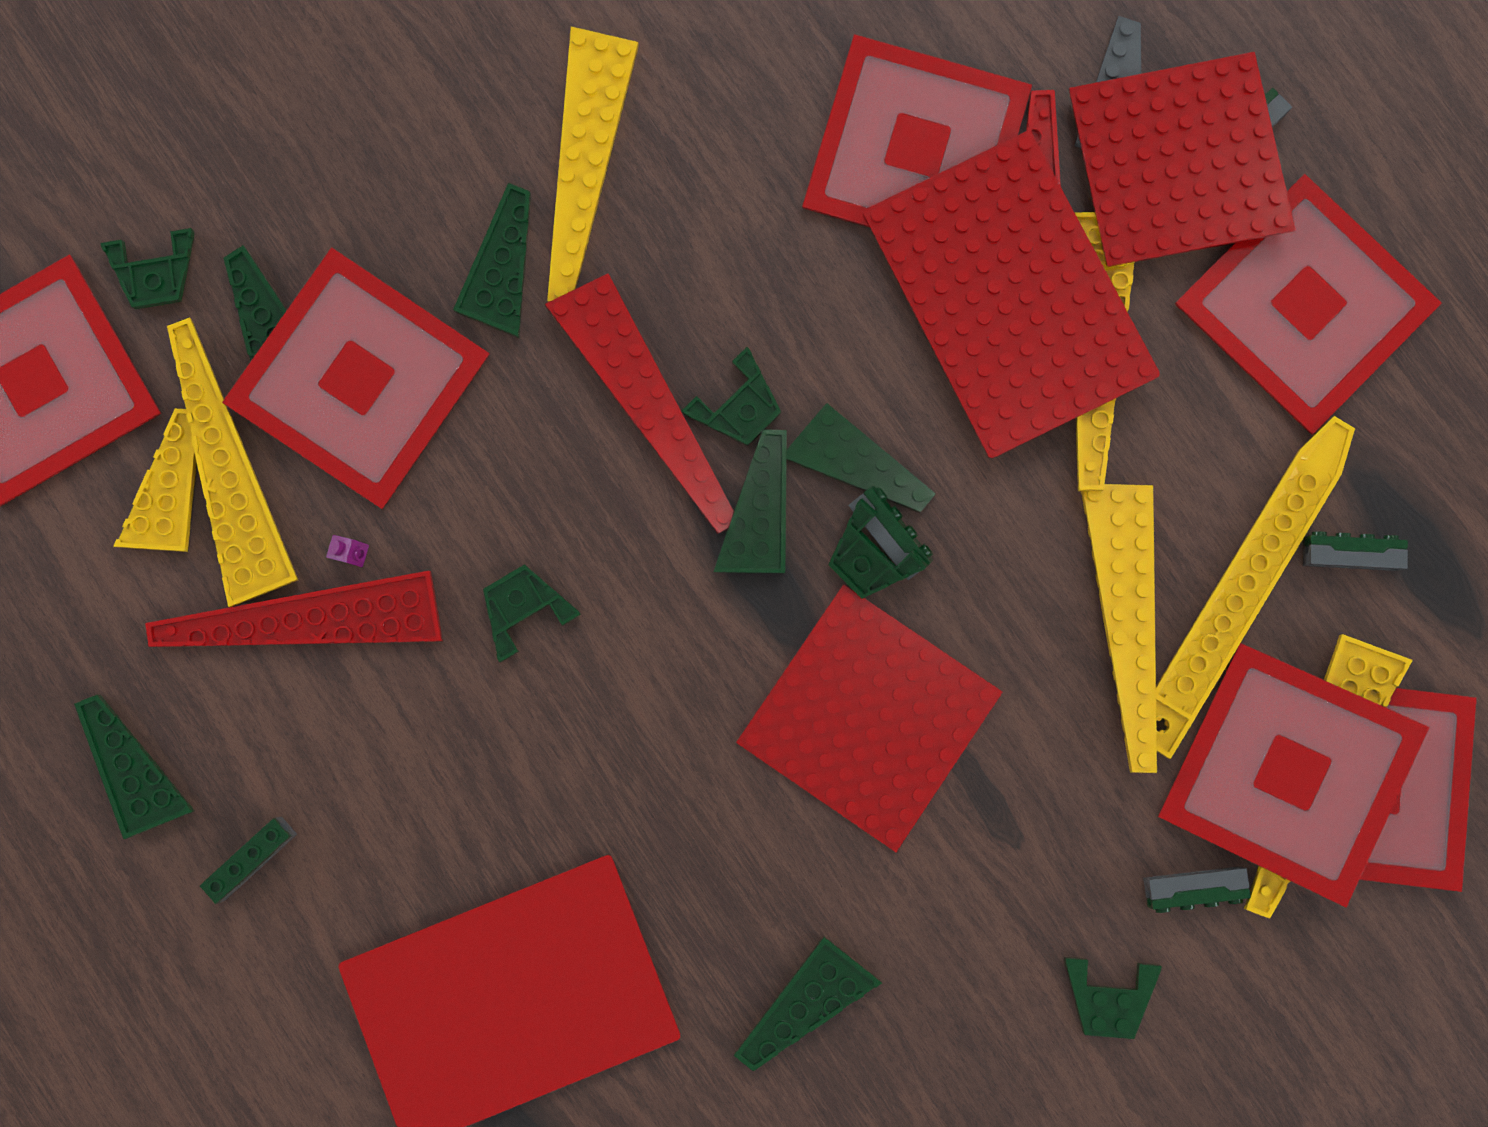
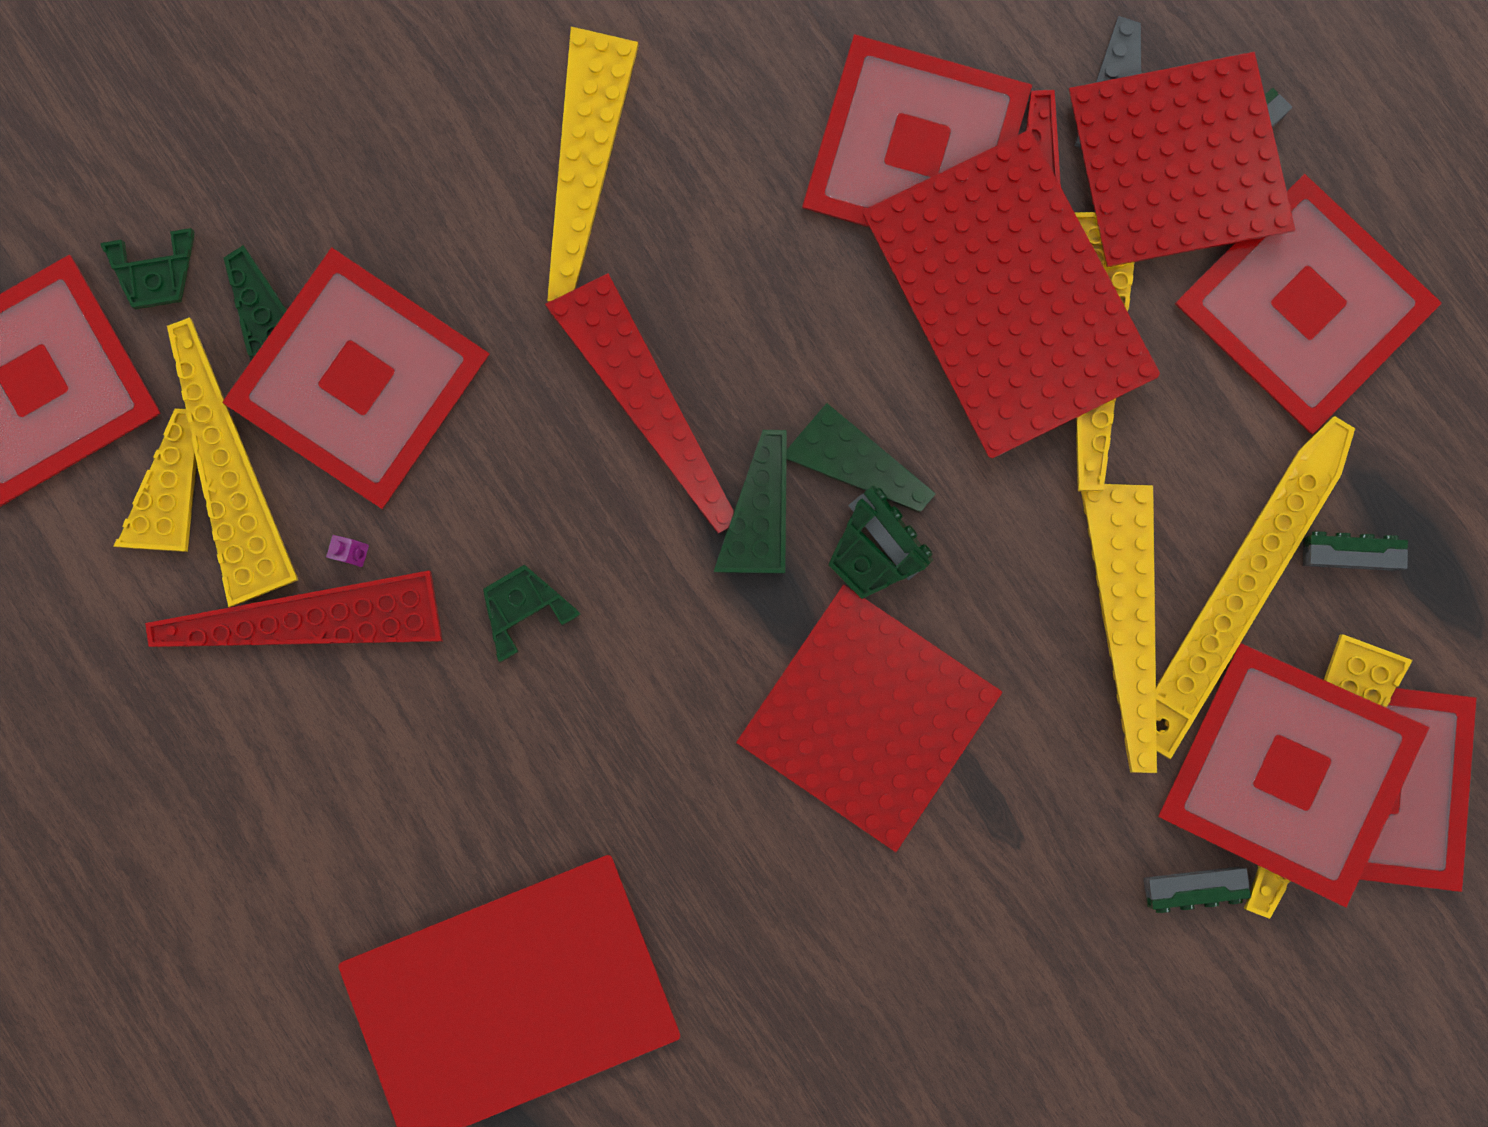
(133, 781): dark green wing -> none
(248, 860): dark green piece -> none
(497, 276): dark green wing -> none
(746, 411): dark green wing -> none
(815, 994): dark green wing -> none
(1111, 1010): dark green wing -> none

